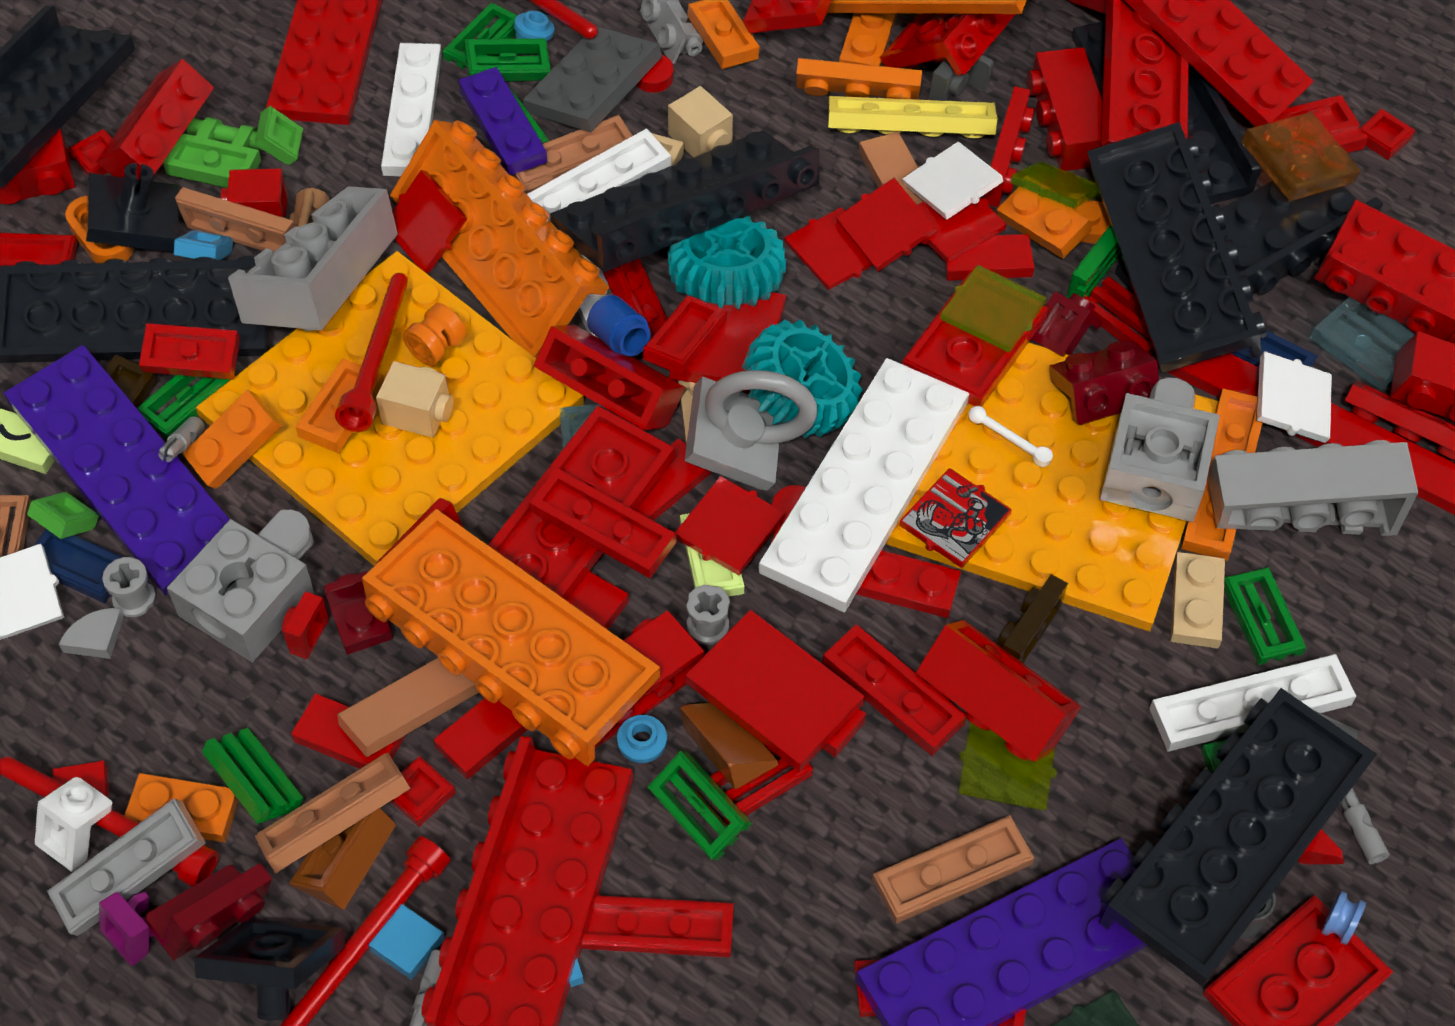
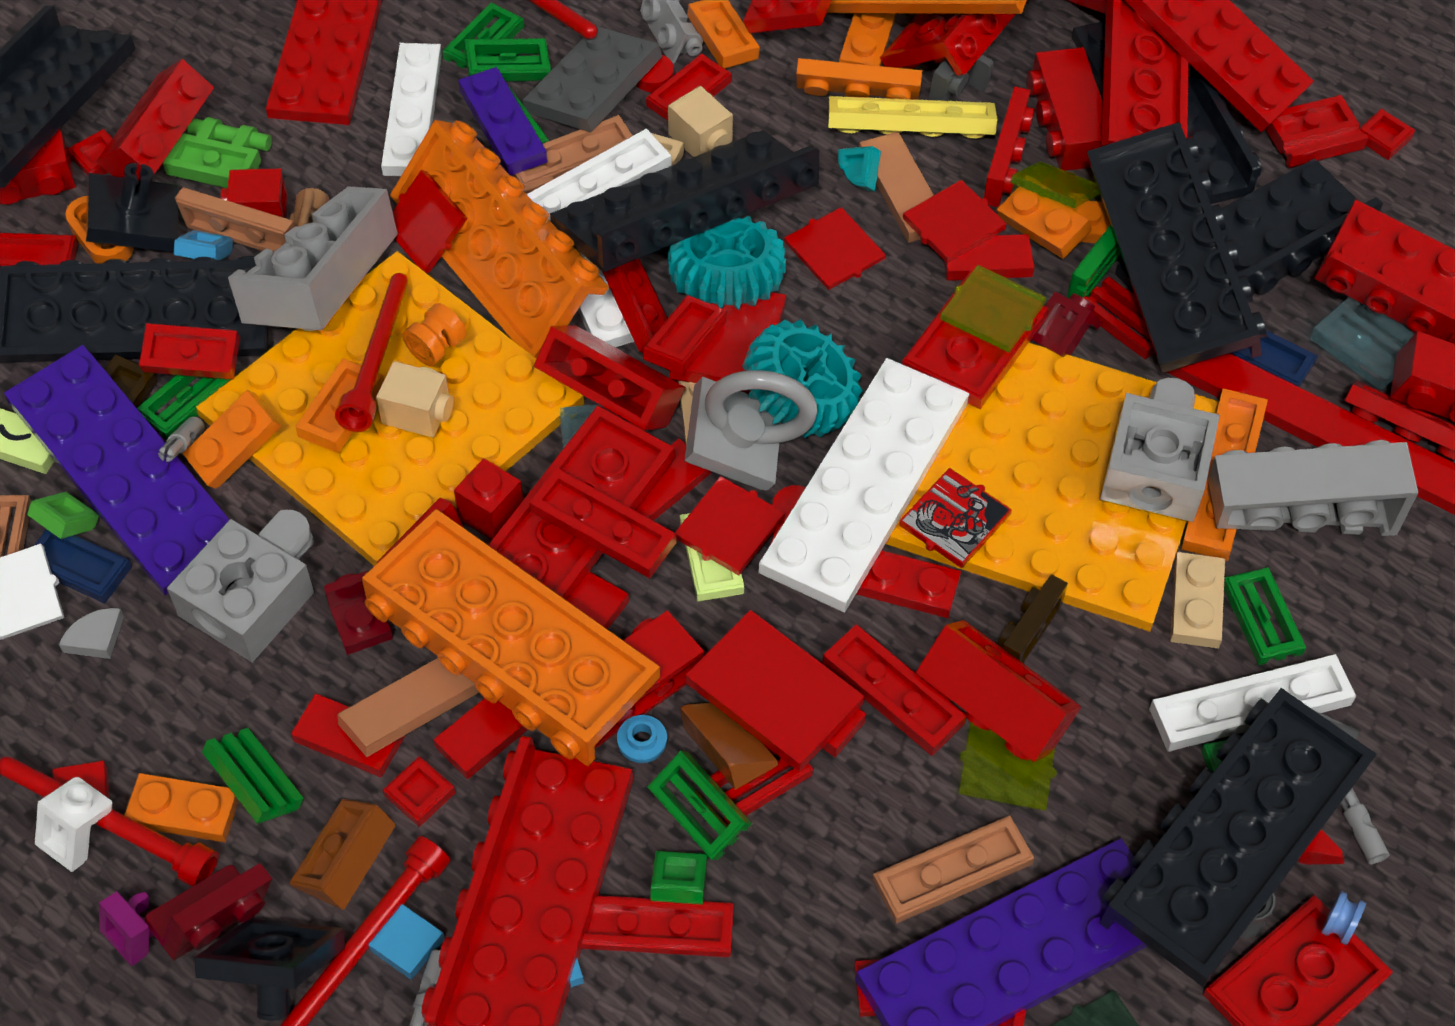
(127, 865): light grey tile -> none
(128, 585): light grey bush -> none
(278, 135): bright green tile -> none
(305, 624): red plate -> none
(331, 812): nougat tile -> none
(487, 498): none -> red brick
(533, 25): dark azure plate -> none
(618, 325): blue brick -> none
(678, 877): none -> green tile
(697, 73): none -> red tile
(708, 614): light grey bush -> none
(860, 166): none -> teal tile
(886, 224): red piece -> none
(952, 180): white piece -> none
(1041, 456): white hinge -> none
(1102, 379): dark red bracket -> none
(1294, 397): white piece -> none
(1300, 156): clear orange plate -> none

